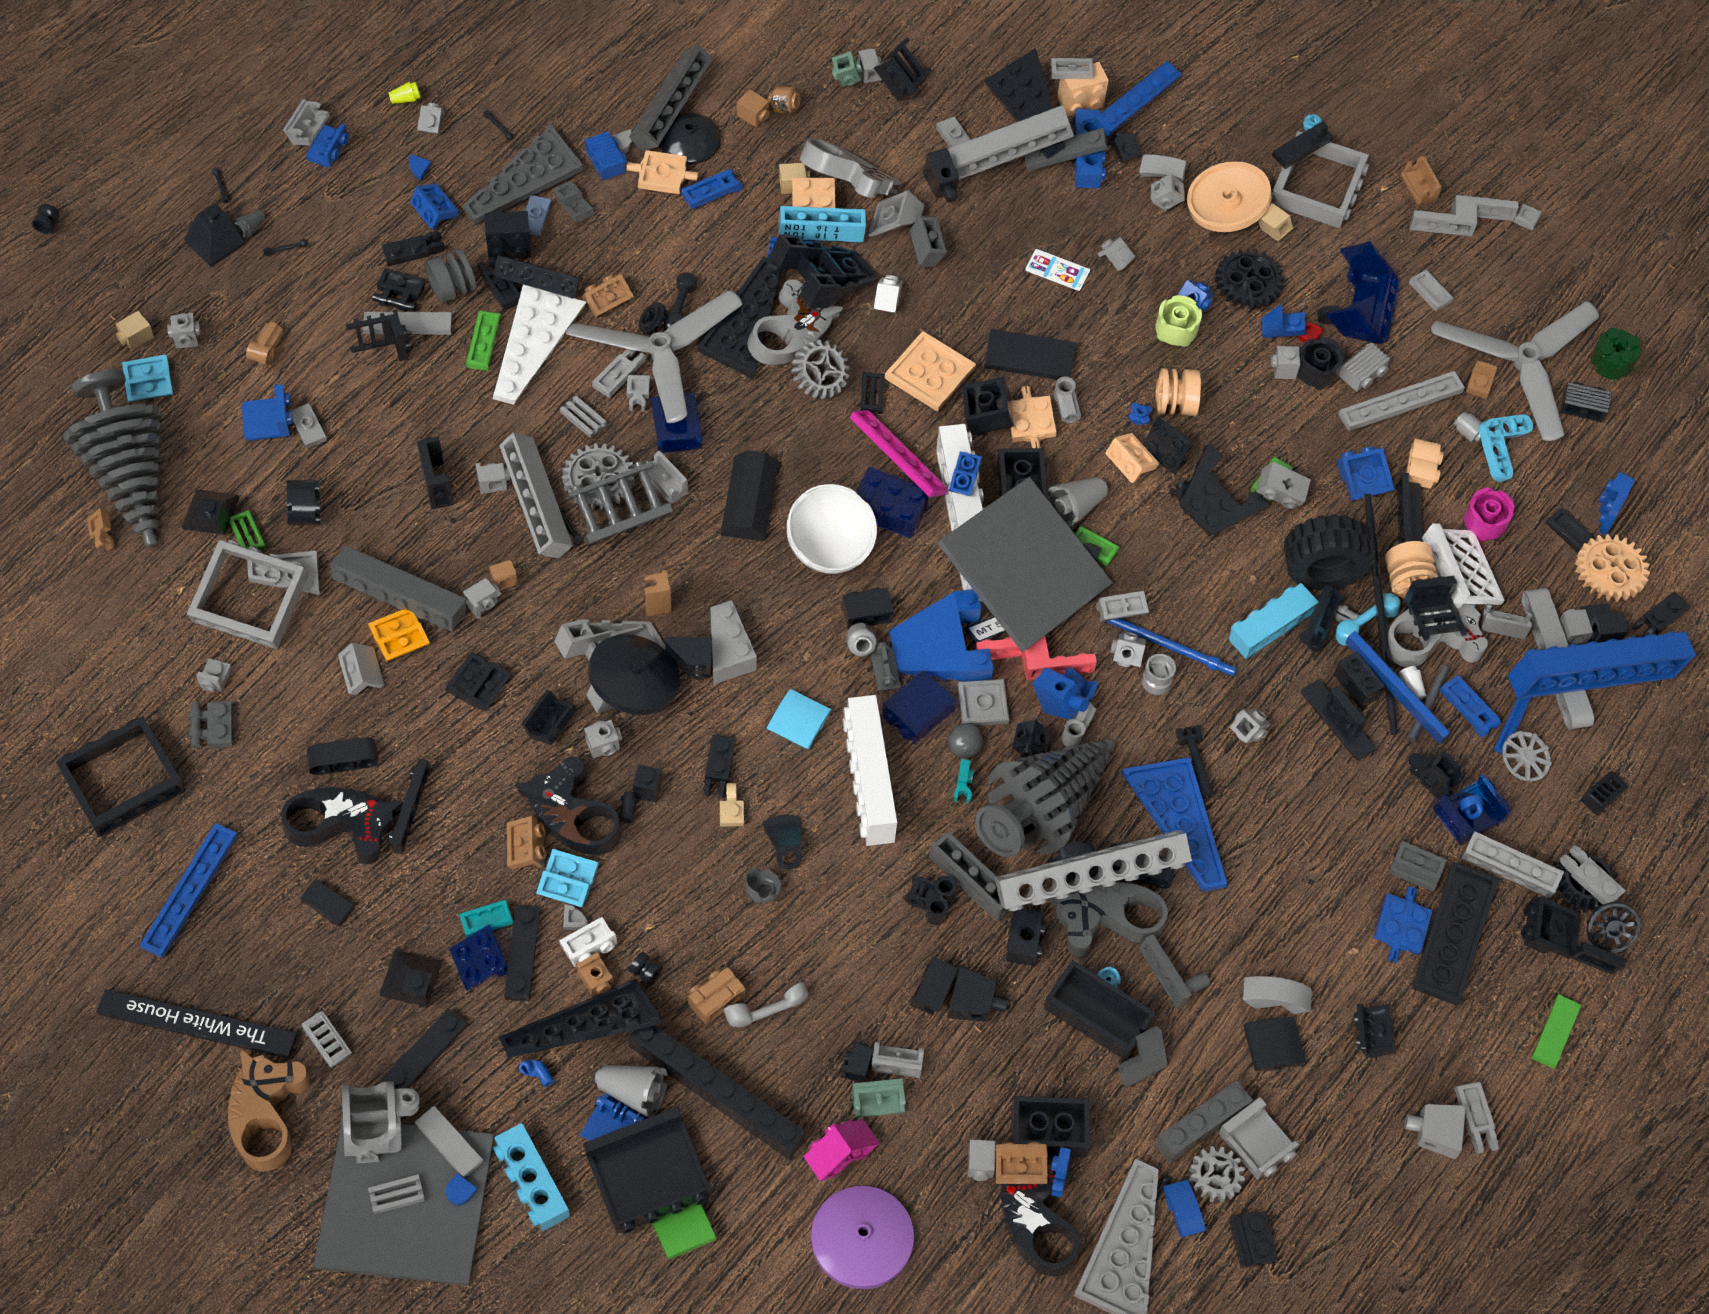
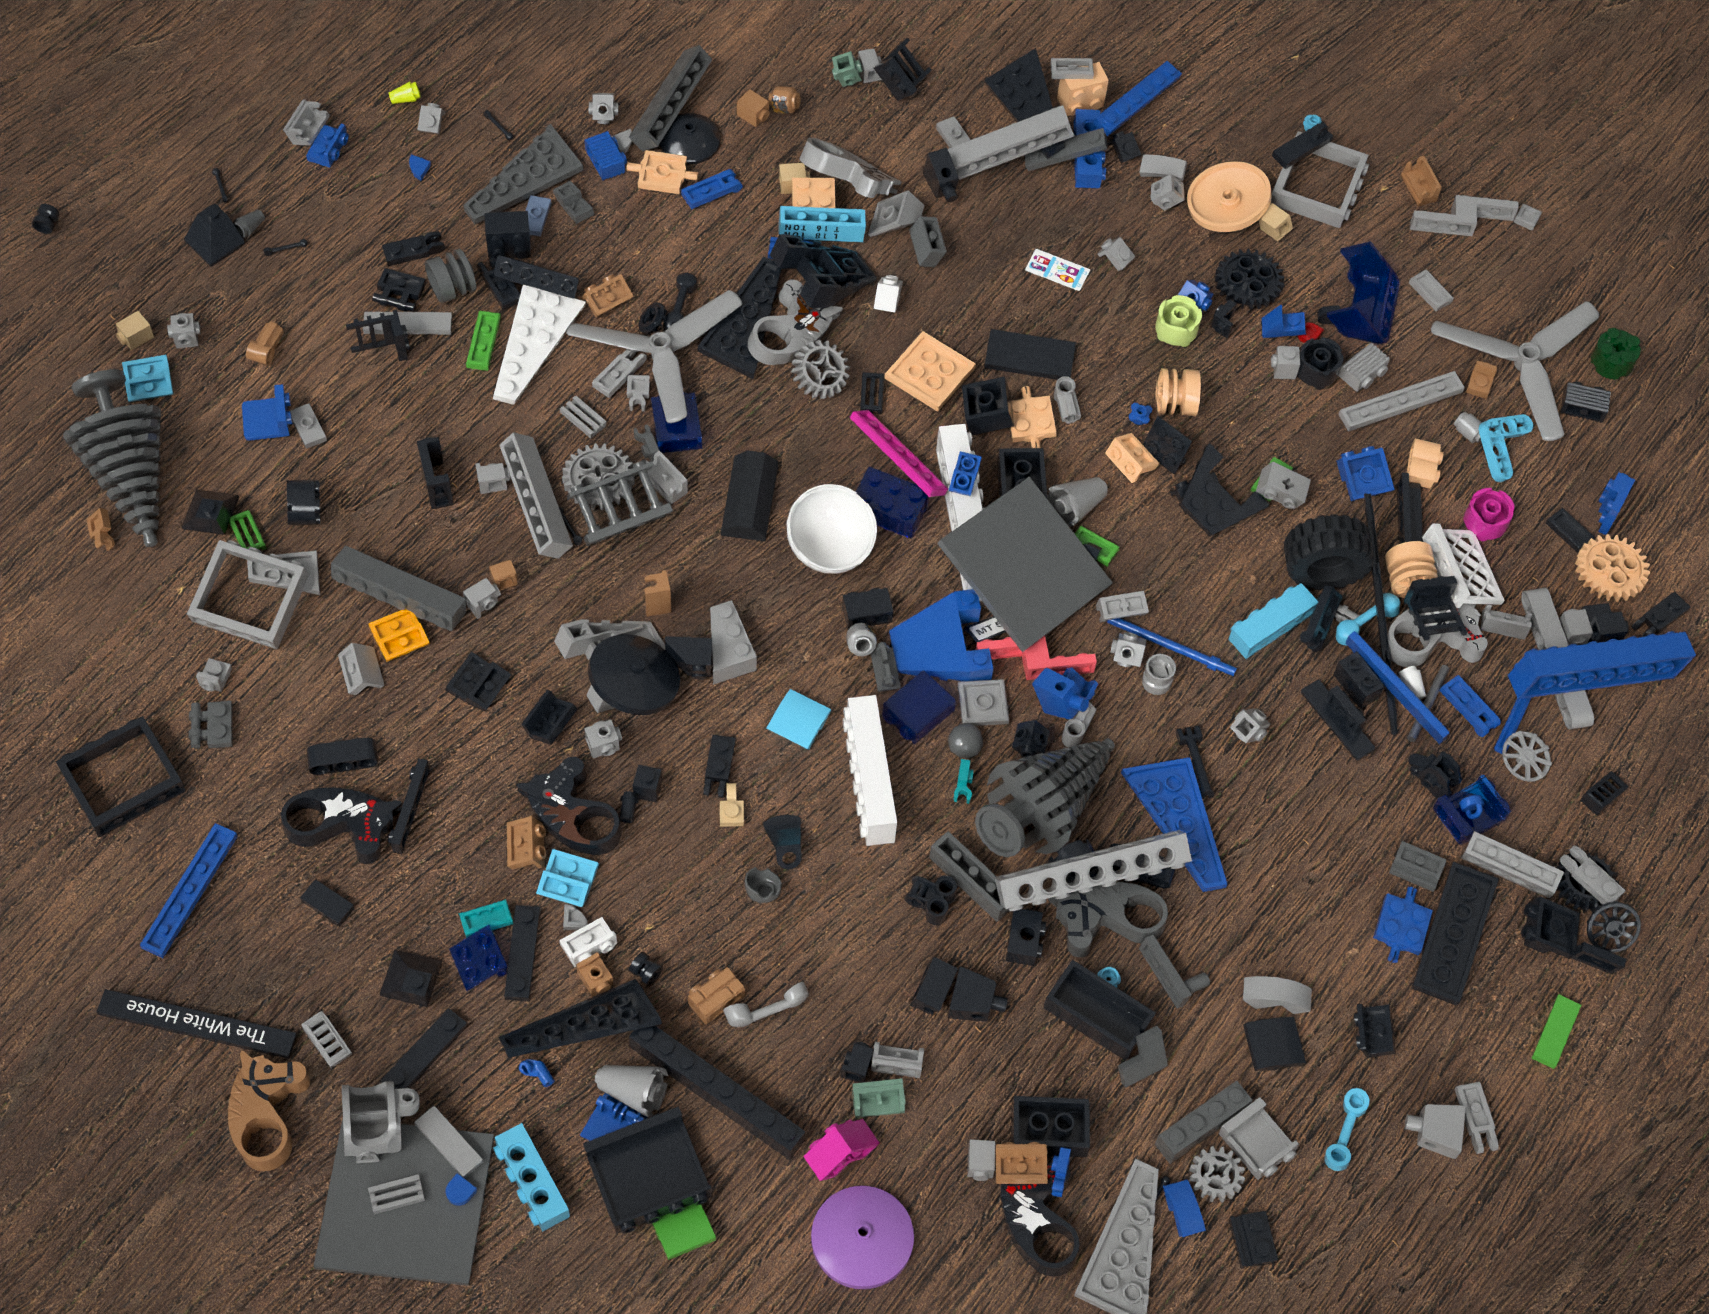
(433, 204): blue bracket -> none
(606, 100): none -> light grey brick
(650, 446): none -> dark grey plate
(1221, 318): none -> black bracket
(1355, 1105): none -> medium azure piece

